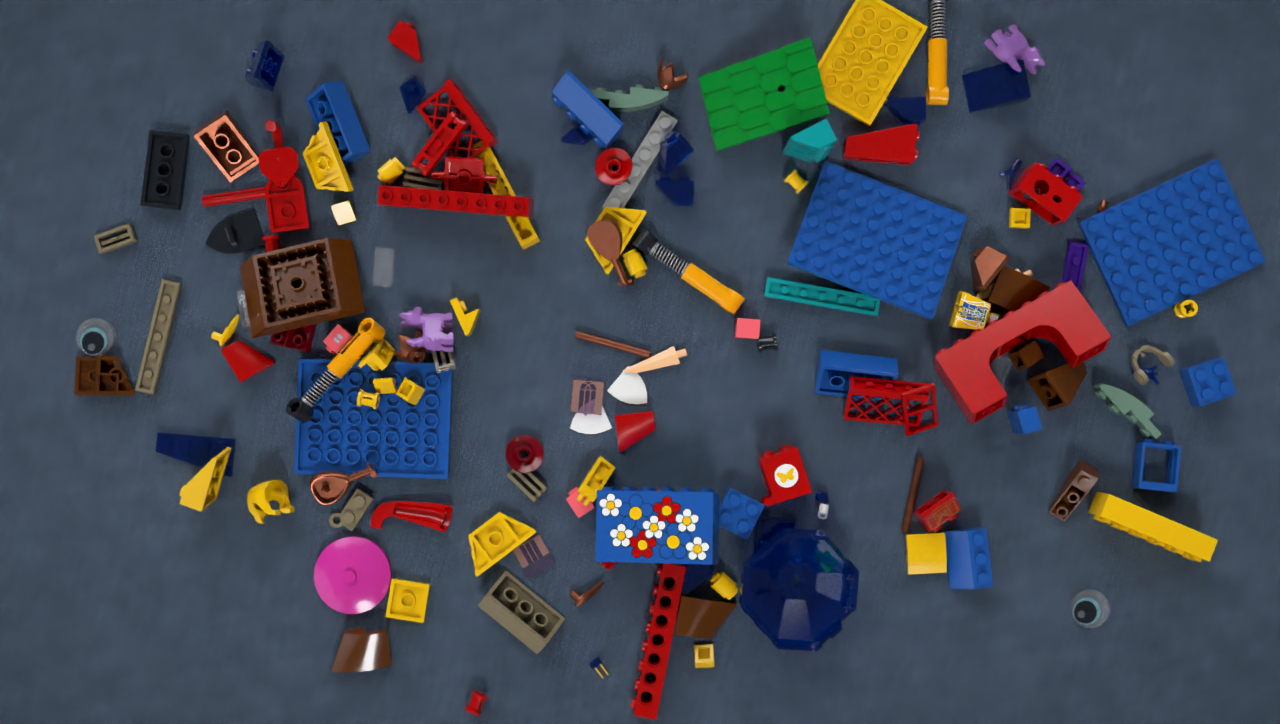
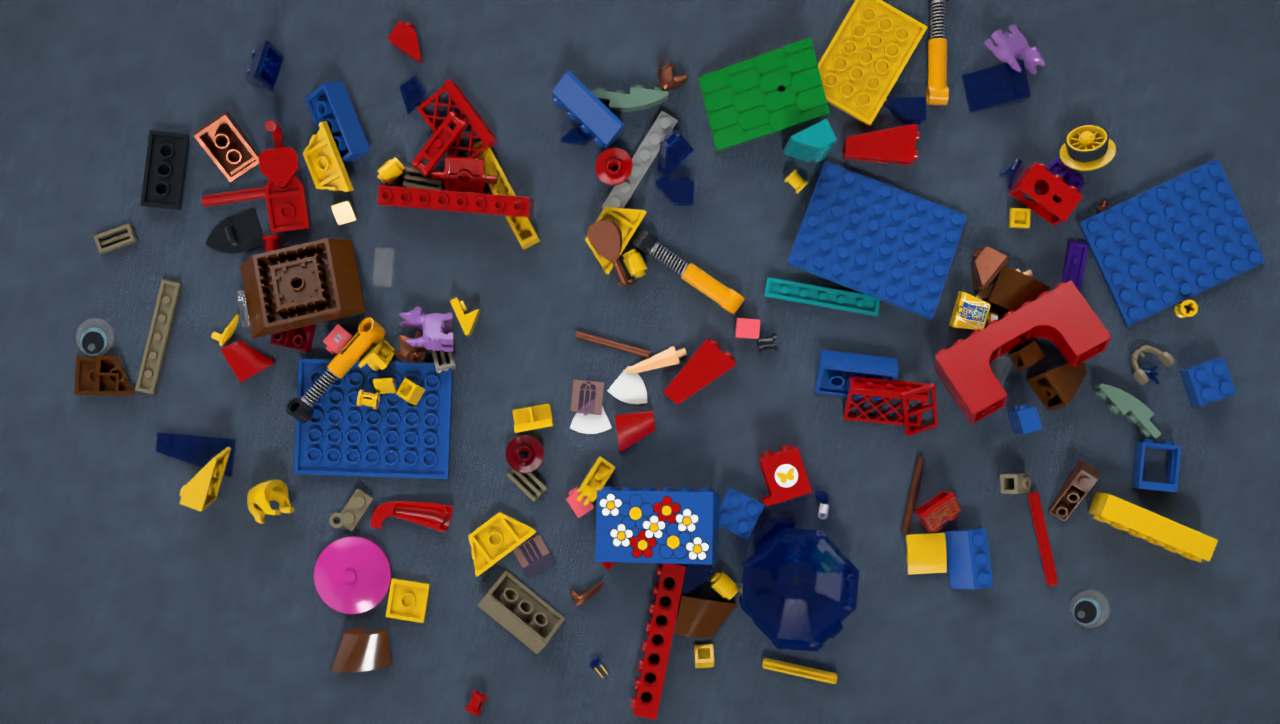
(332, 485): copper piece -> none
(532, 418): none -> yellow panel
(699, 371): none -> red slope
(799, 670): none -> yellow axle
(1015, 483): none -> dark tan brick
(1042, 538): none -> red axle
(1087, 148): none -> yellow piece

